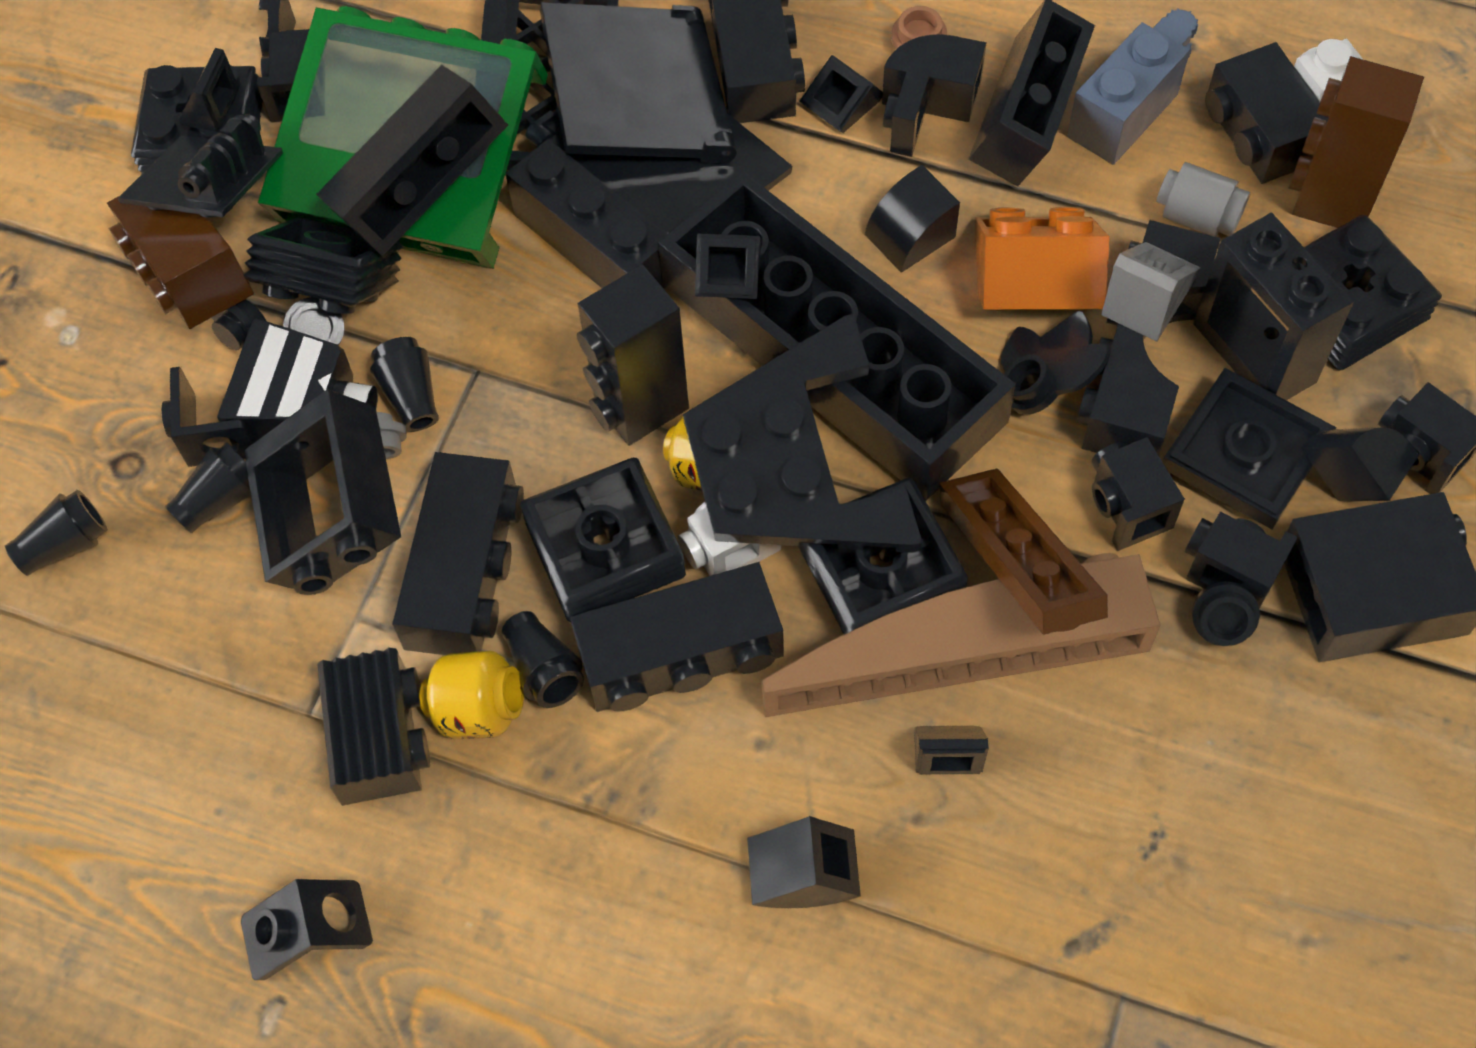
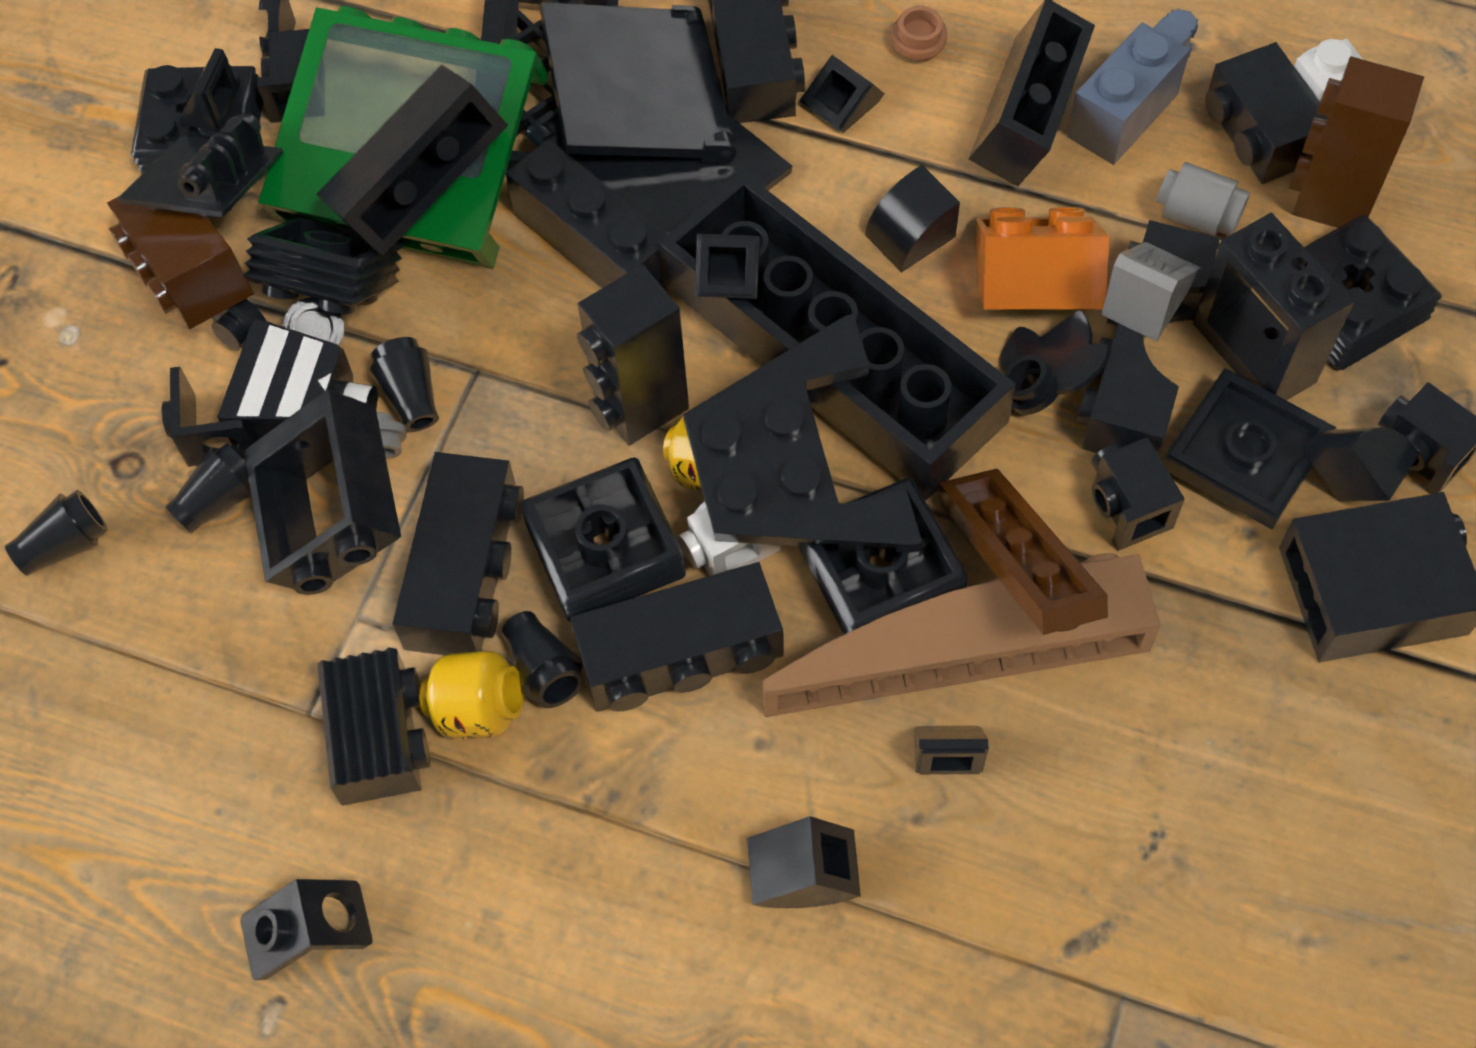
(930, 77): black brick -> none
(1225, 613): black plate -> none
(1237, 553): black brick -> none

